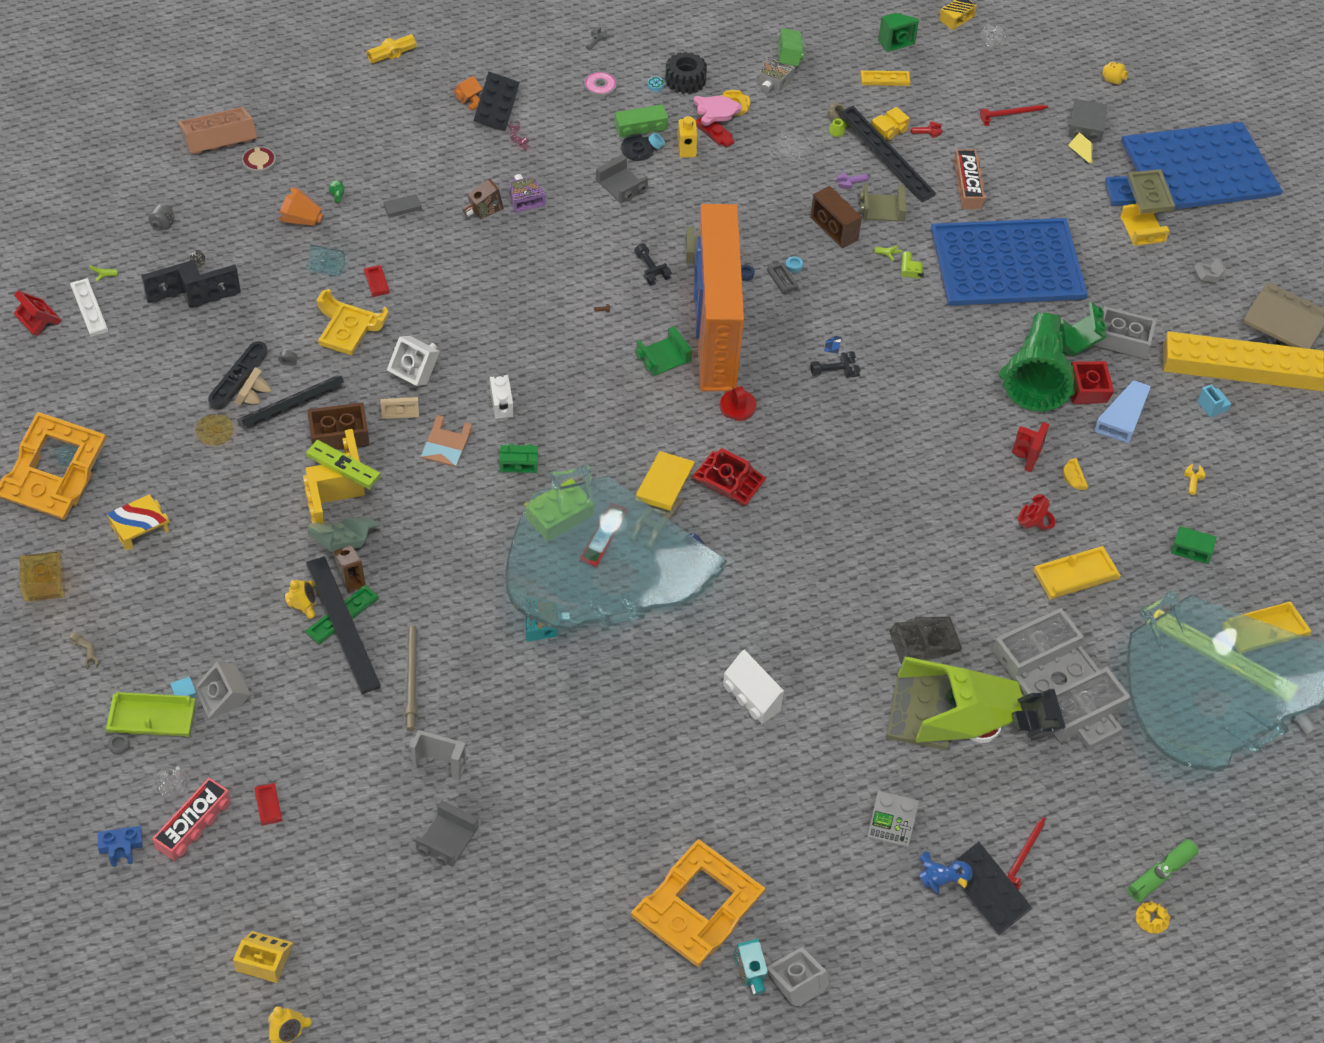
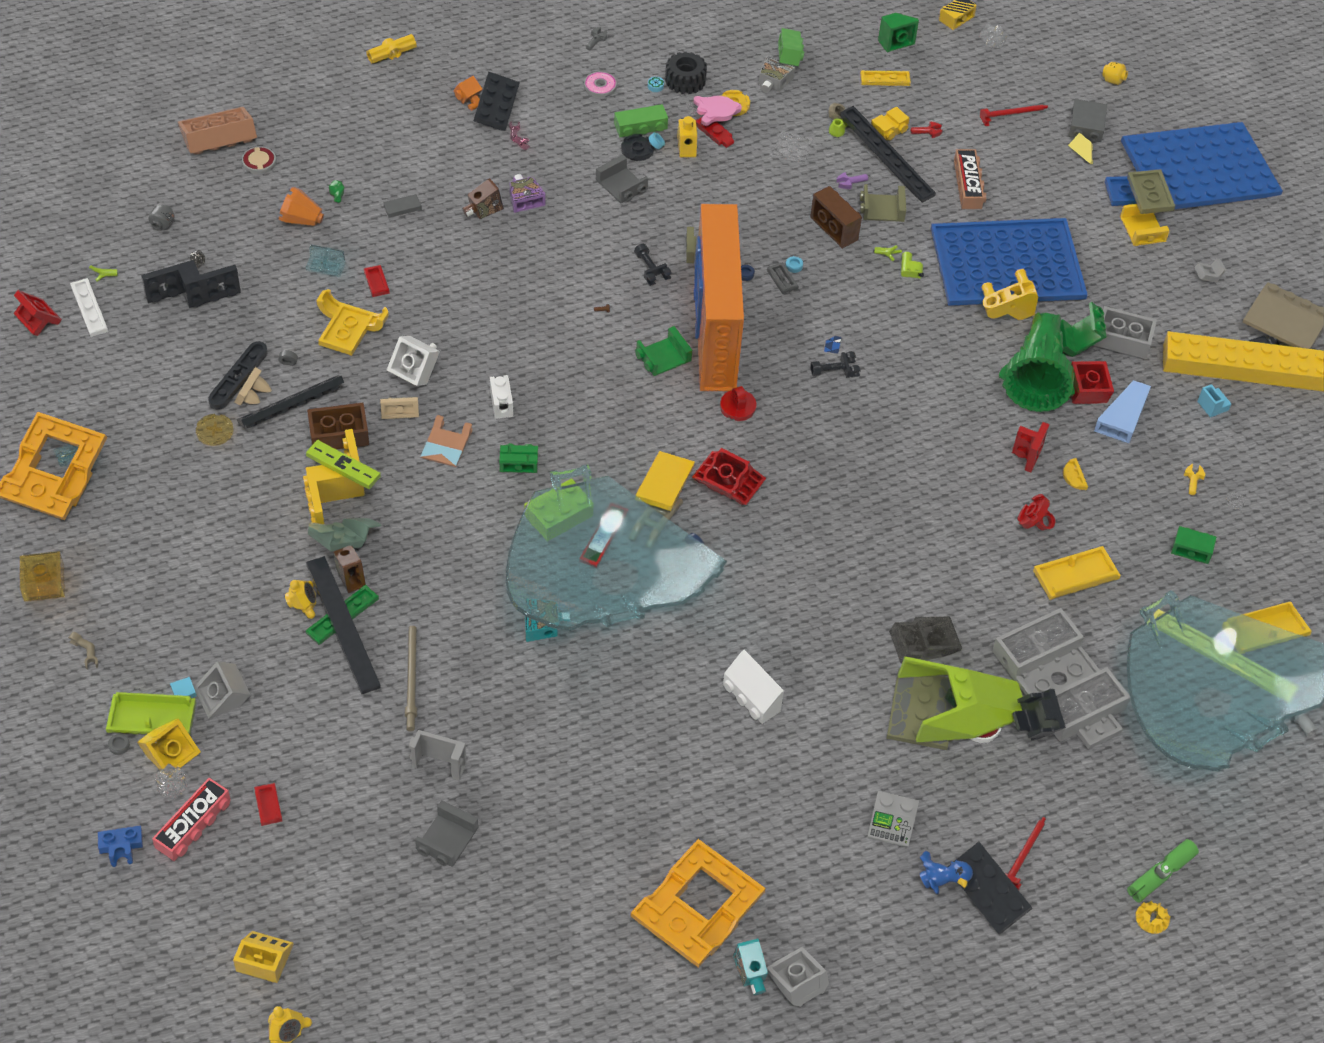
(137, 519): panel -> none
(169, 745): none -> yellow slope
(1018, 305): none -> yellow piece

